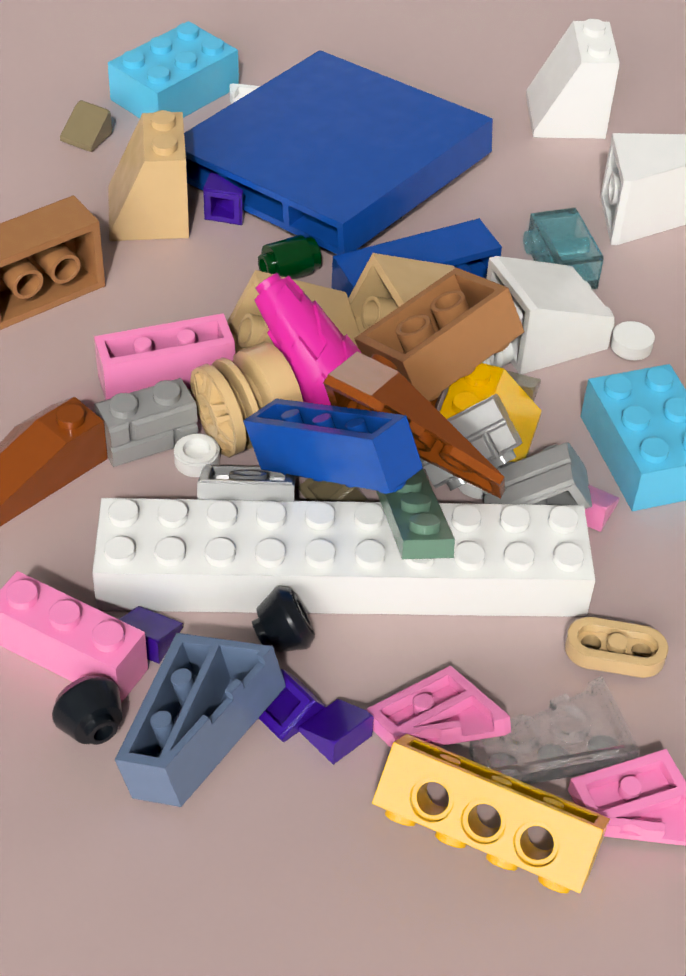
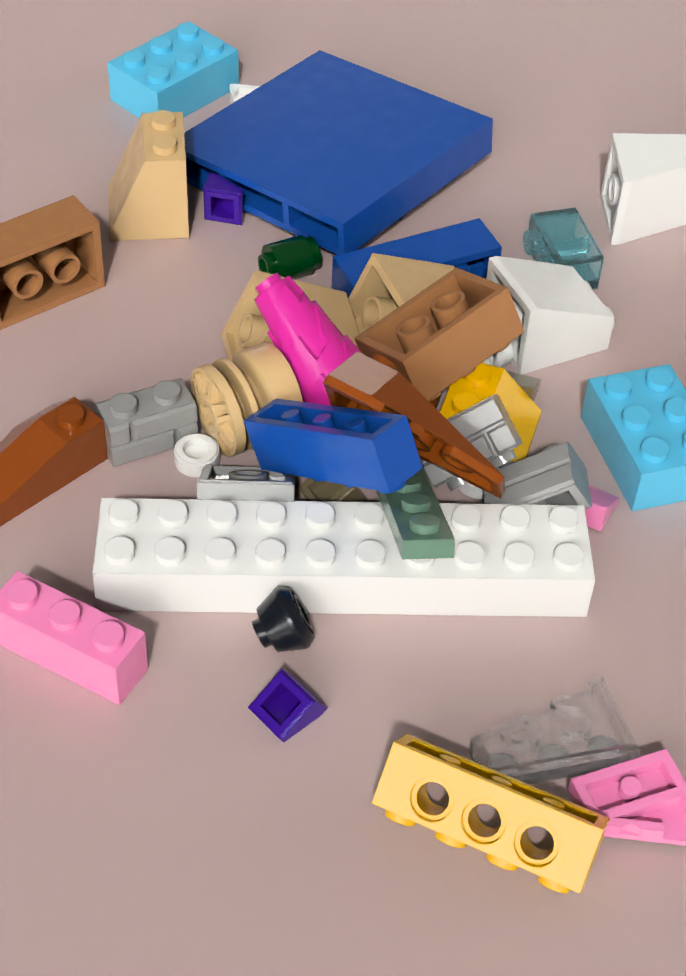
(87, 126): dark tan slope -> none
(89, 710): black cone -> none
(158, 631): dark purple slope -> none
(160, 353): bright pink brick -> none
(195, 714): sand blue wedge -> none
(338, 729): dark purple slope -> none
(440, 711): bright pink wing -> none
(575, 84): white slope -> none
(615, 646): tan plate -> none
(632, 340): white tile -> none

